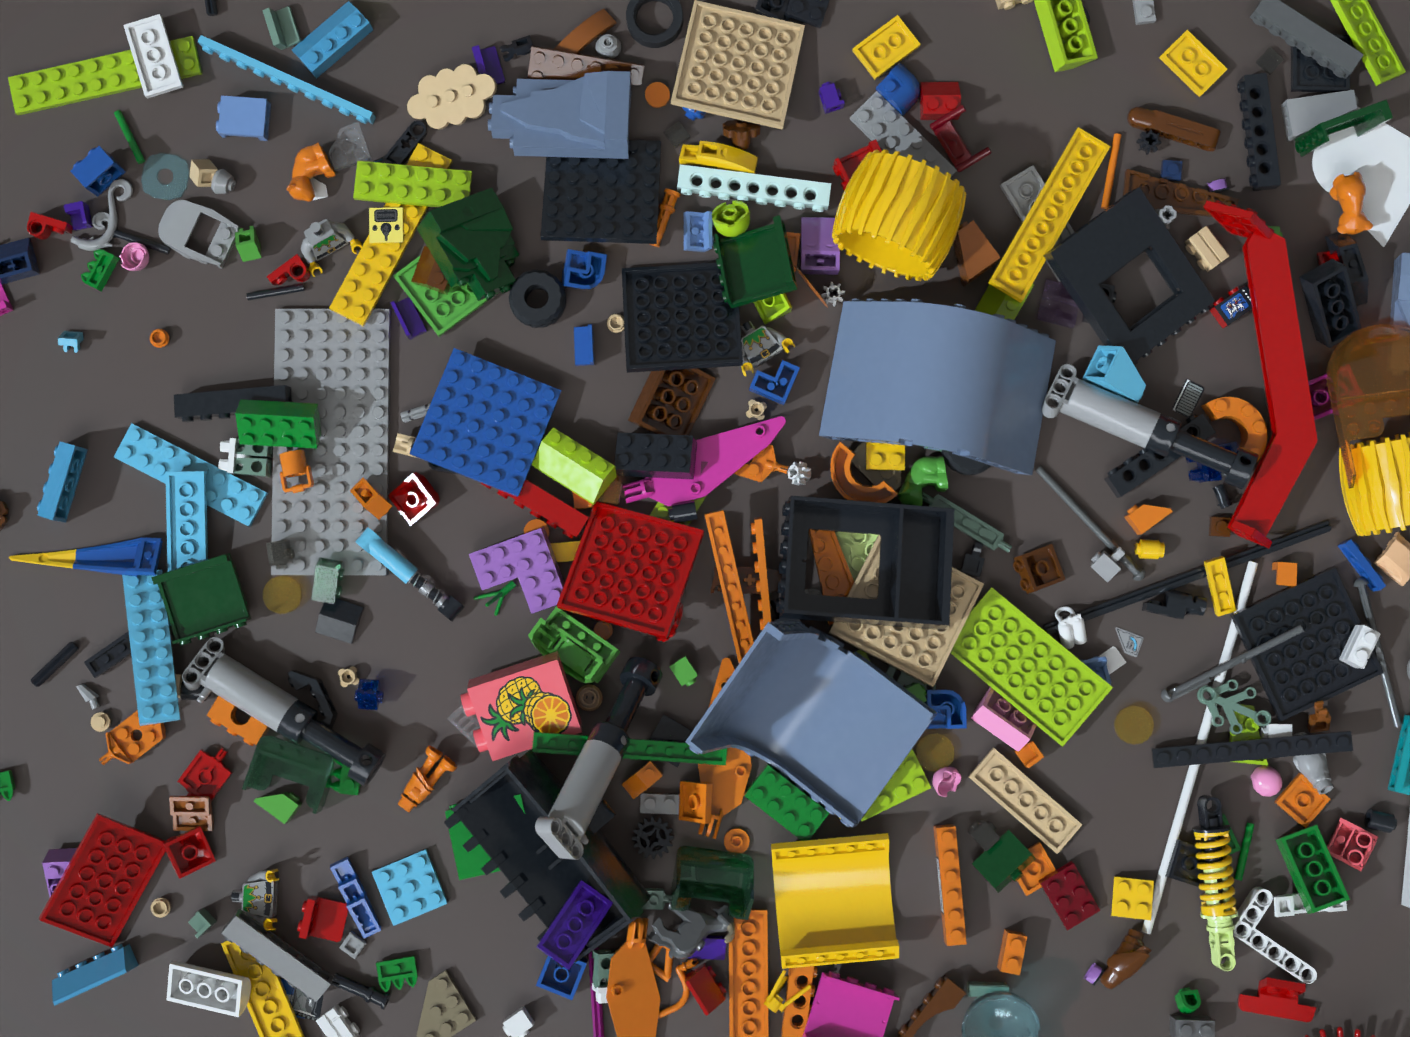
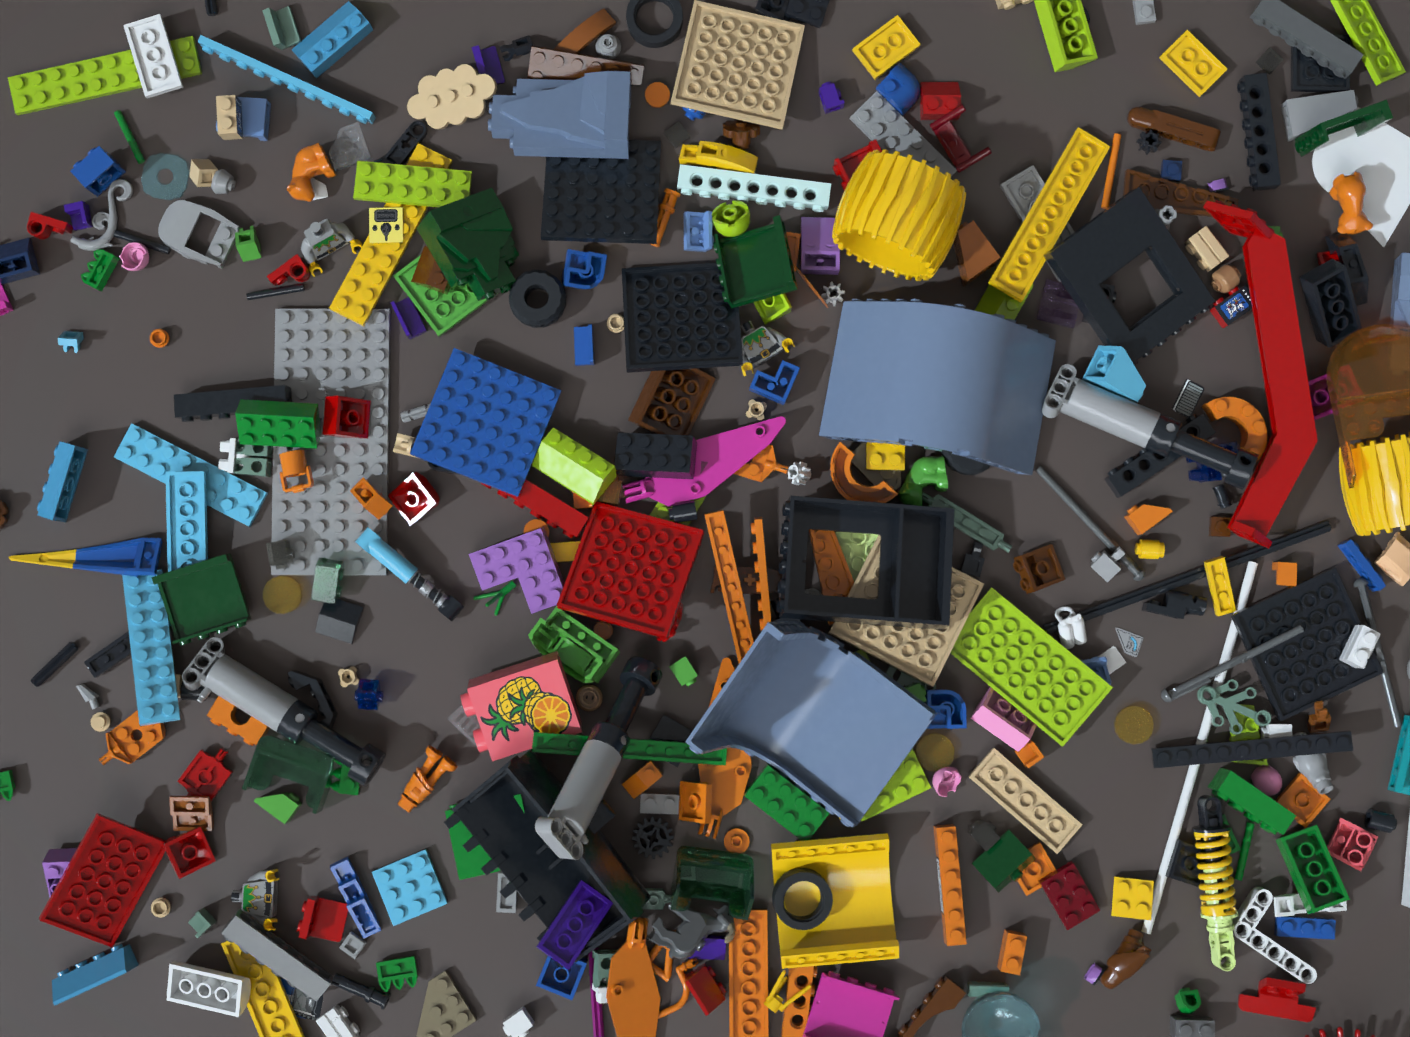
(229, 117): none -> tan brick
(346, 417): none -> red slope
(508, 904): none -> light grey plate
(816, 917): none -> black tyre
(1225, 278): none -> medium nougat head
(1249, 799): none -> green brick
(1305, 927): none -> blue plate

